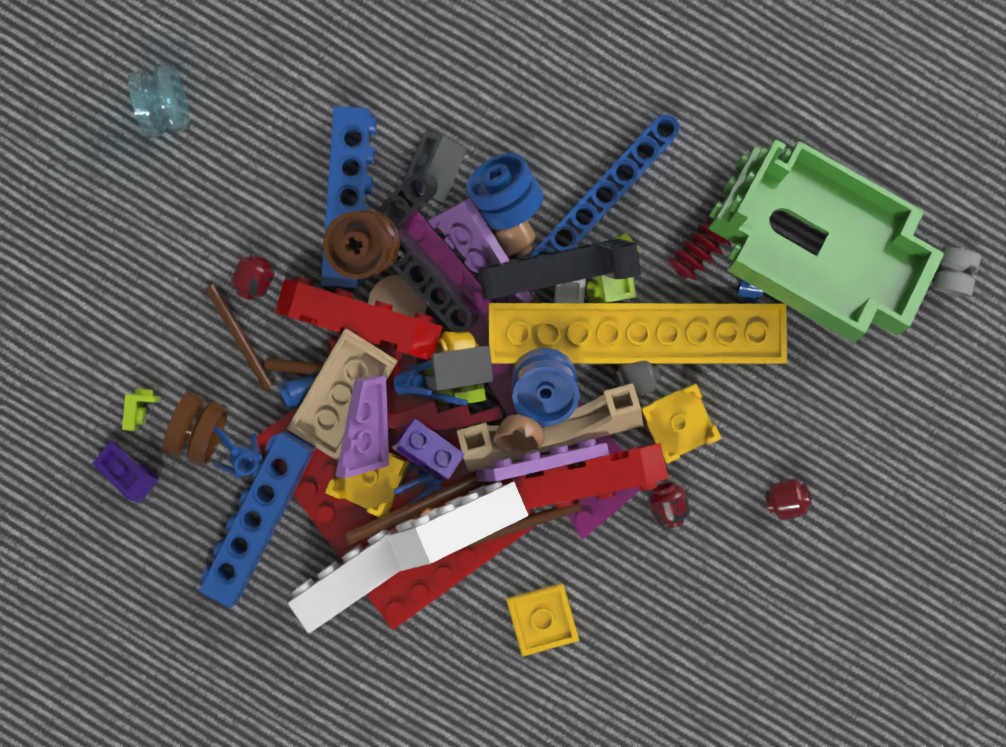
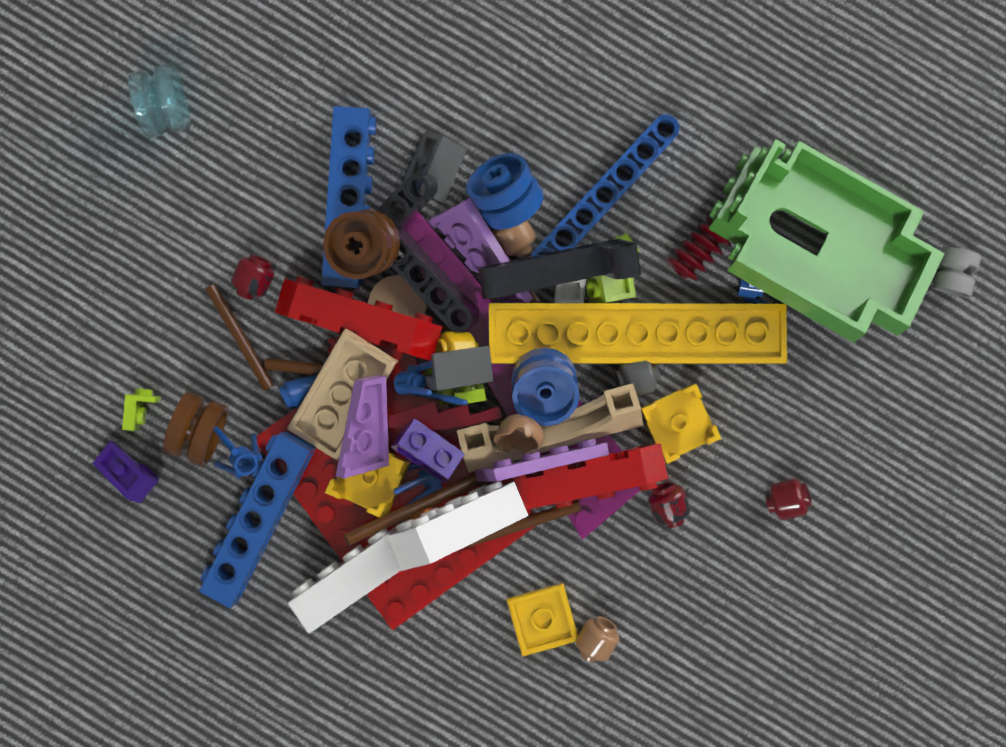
(597, 639): none -> medium nougat head

